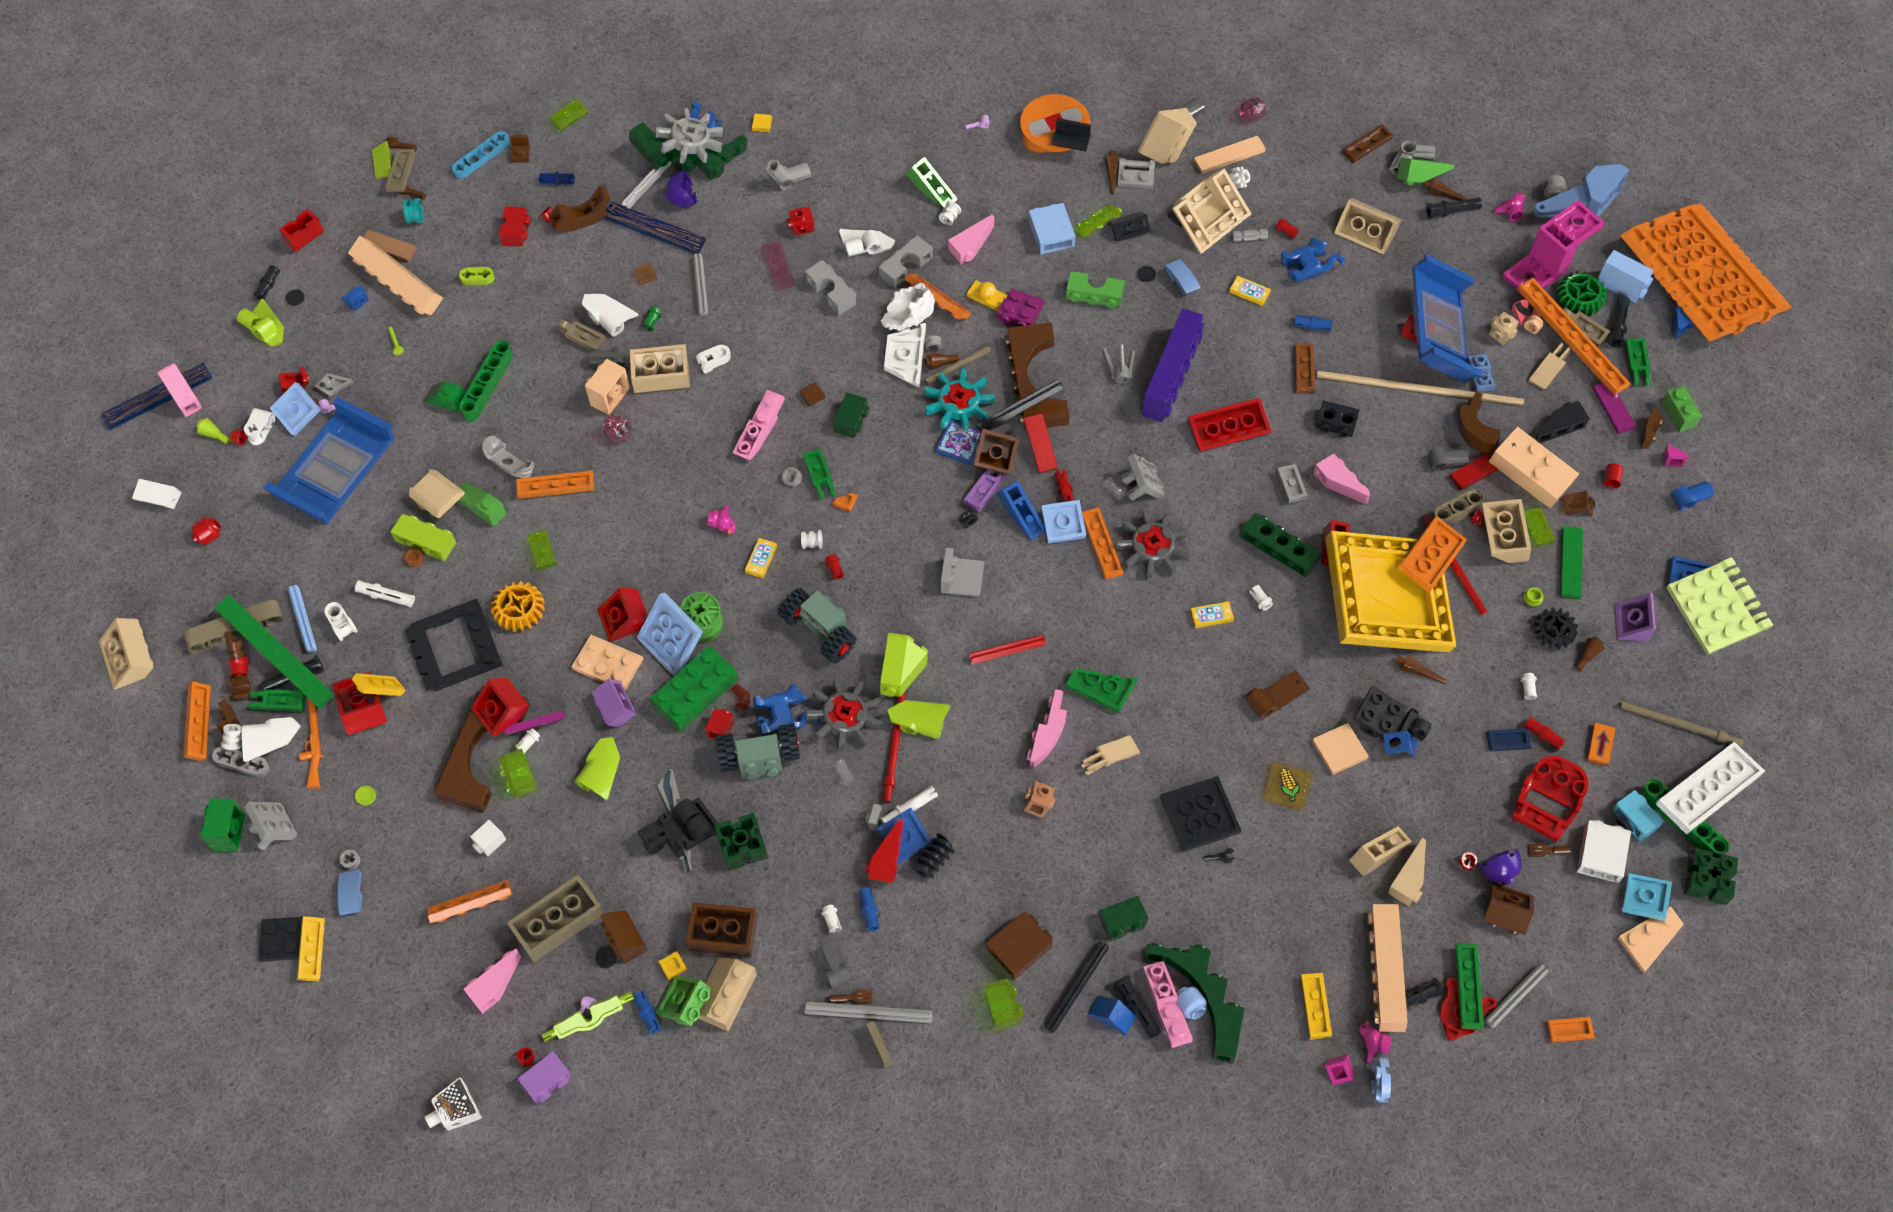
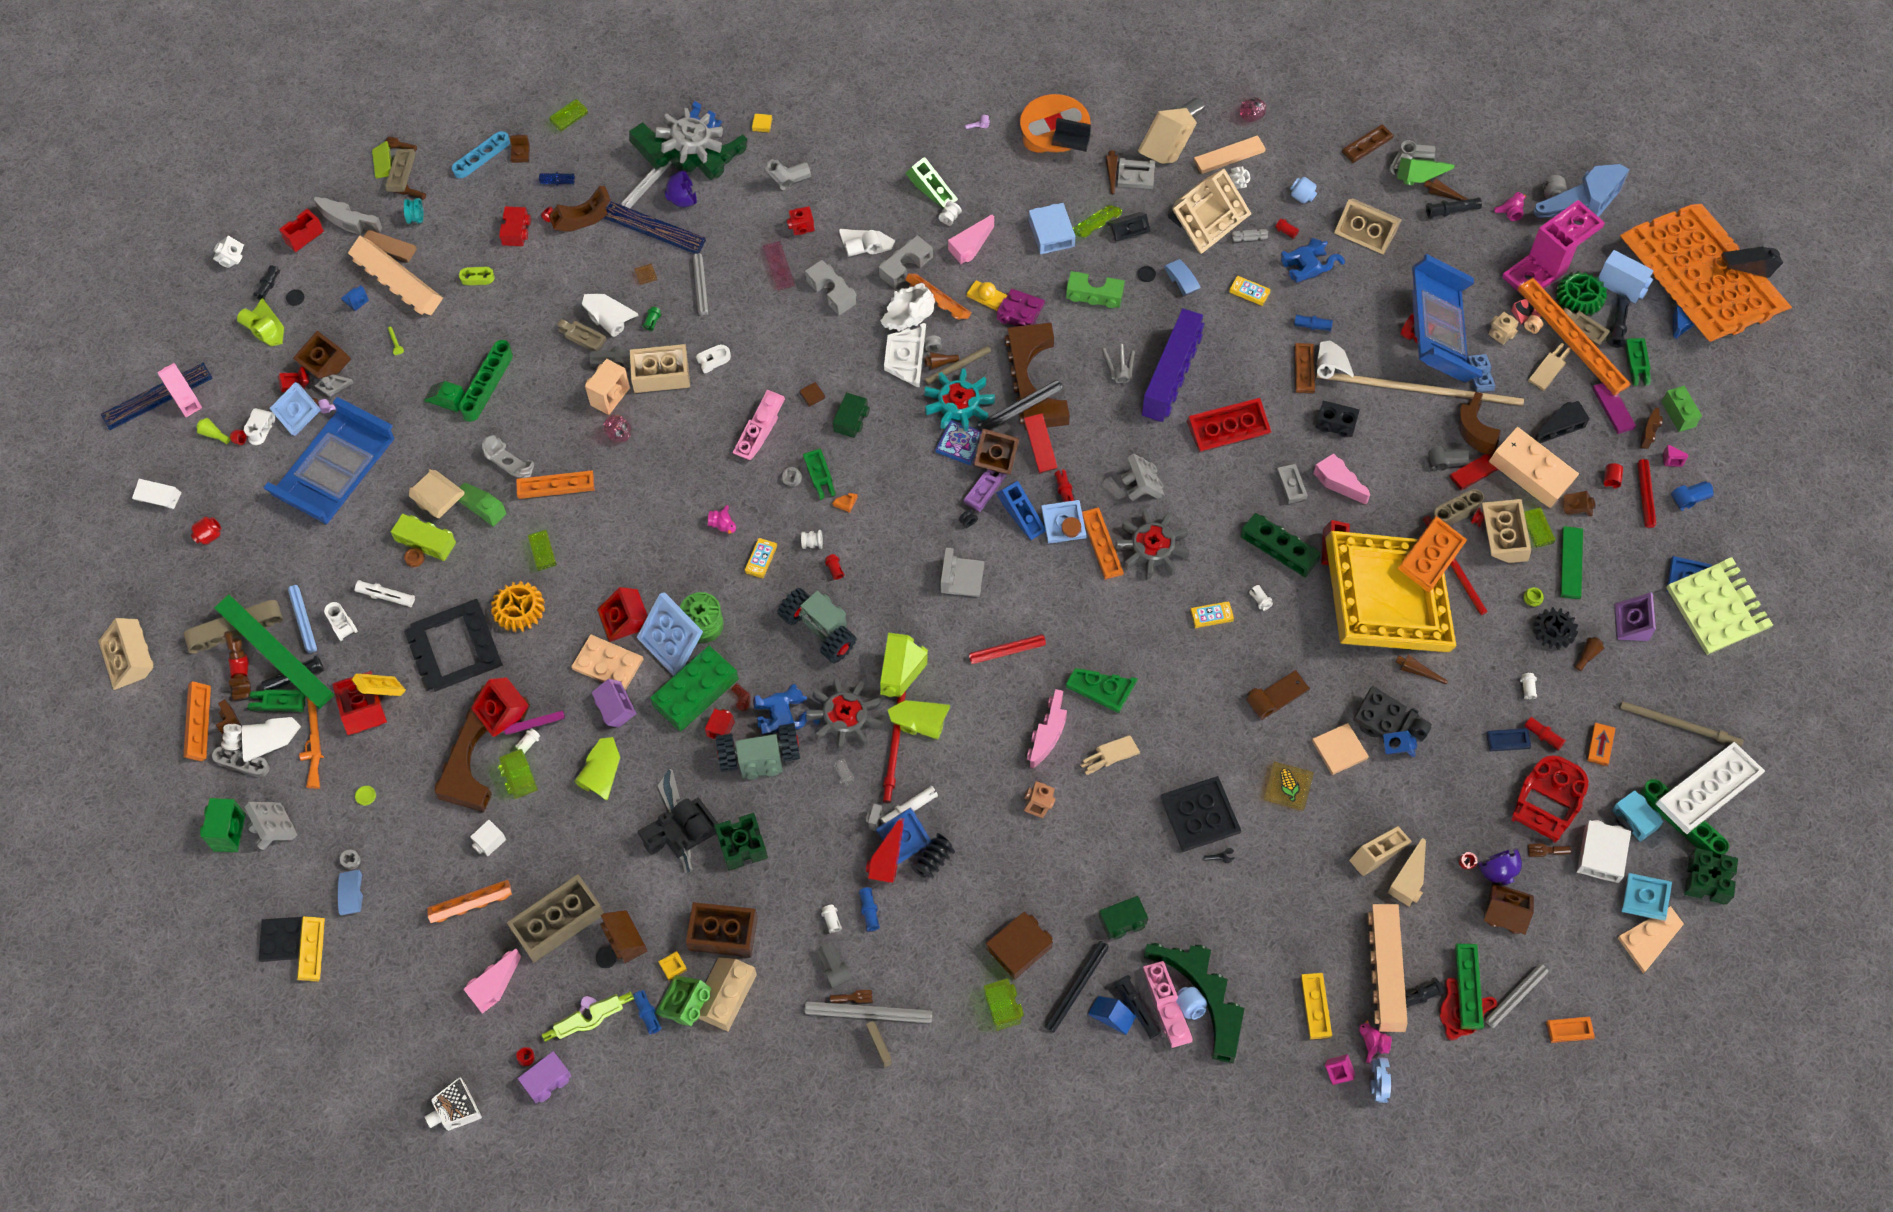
(228, 252): none -> white brick
(321, 356): none -> reddish brown slope
(341, 215): none -> light grey slope
(1071, 527): none -> dark orange tile
(1303, 190): none -> light blue head
(1333, 357): none -> white panel
(1646, 493): none -> red axle
(1756, 260): none -> black slope

